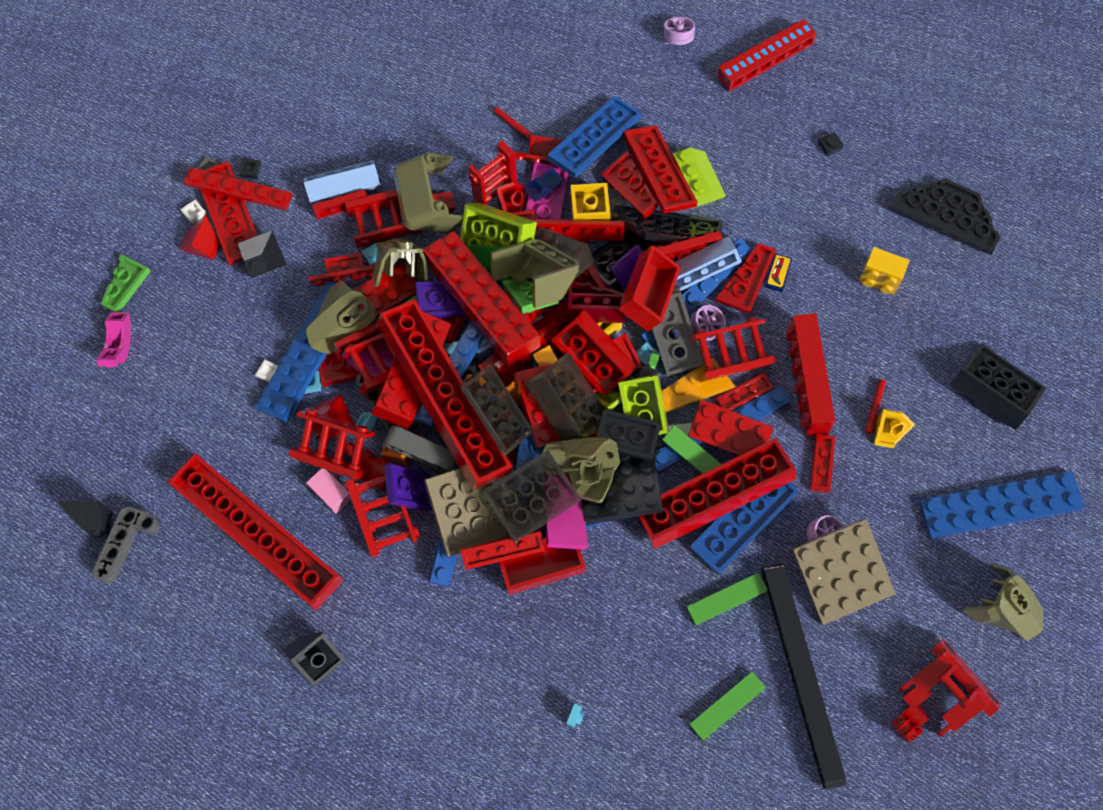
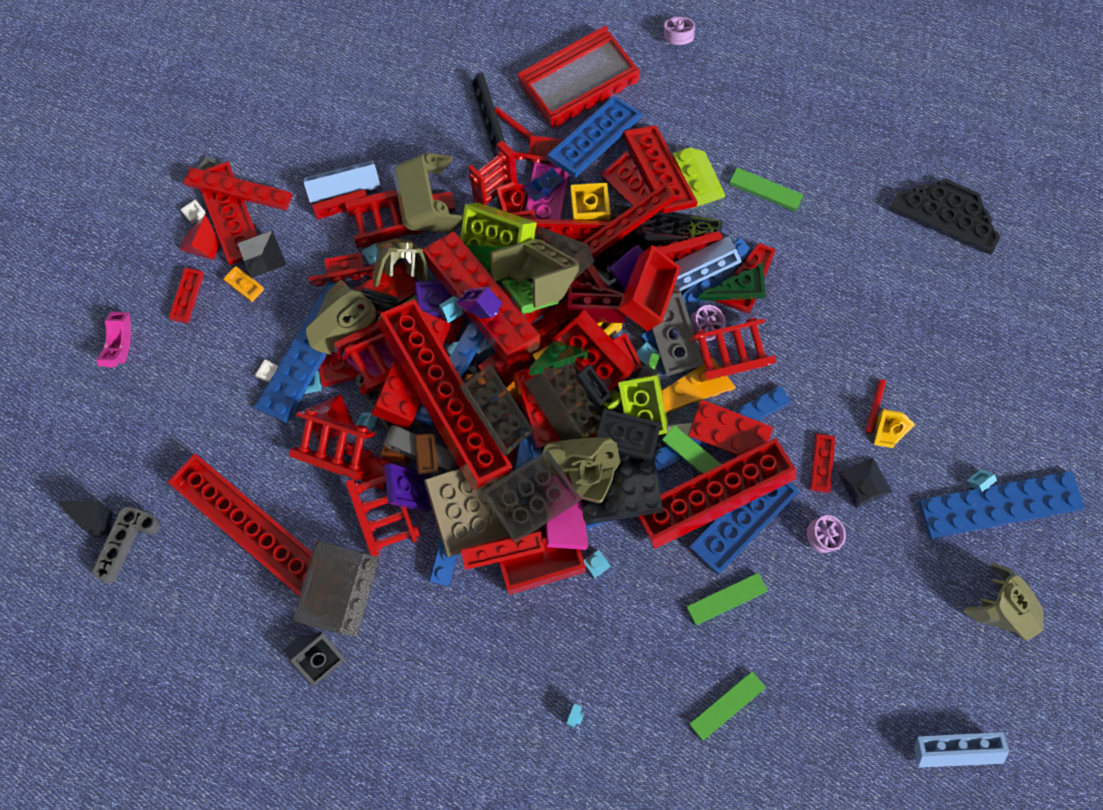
(125, 282): bright green wing -> none
(186, 295): none -> red plate
(243, 284): none -> light orange plate
(250, 168): black plate -> none
(329, 490): bright pink brick -> none
(336, 589): none -> clear smoke slope
(379, 300): none -> black tile
(426, 454): none -> reddish brown tile
(450, 309): none -> medium azure plate
(480, 302): none -> dark purple slope
(487, 112): none -> black tile
(556, 356): none -> dark green wing
(578, 77): none -> window
(591, 387): none -> black tile
(596, 564): none -> medium azure plate
(630, 219): none -> red plate
(744, 286): none -> dark green wing
(745, 392): red tile -> none
(766, 55): red brick -> none
(766, 189): none -> bright green tile
(778, 272): slope -> none
(804, 677): black beam -> none
(810, 375): red brick -> none
(831, 144): black plate -> none
(843, 571): dark tan plate -> none
(864, 482): none -> black slope
(883, 271): yellow brick -> none
(947, 663): red container -> none
(961, 750): none -> light blue brick
(981, 480): none -> medium azure plate
(998, 386): black slope -> none

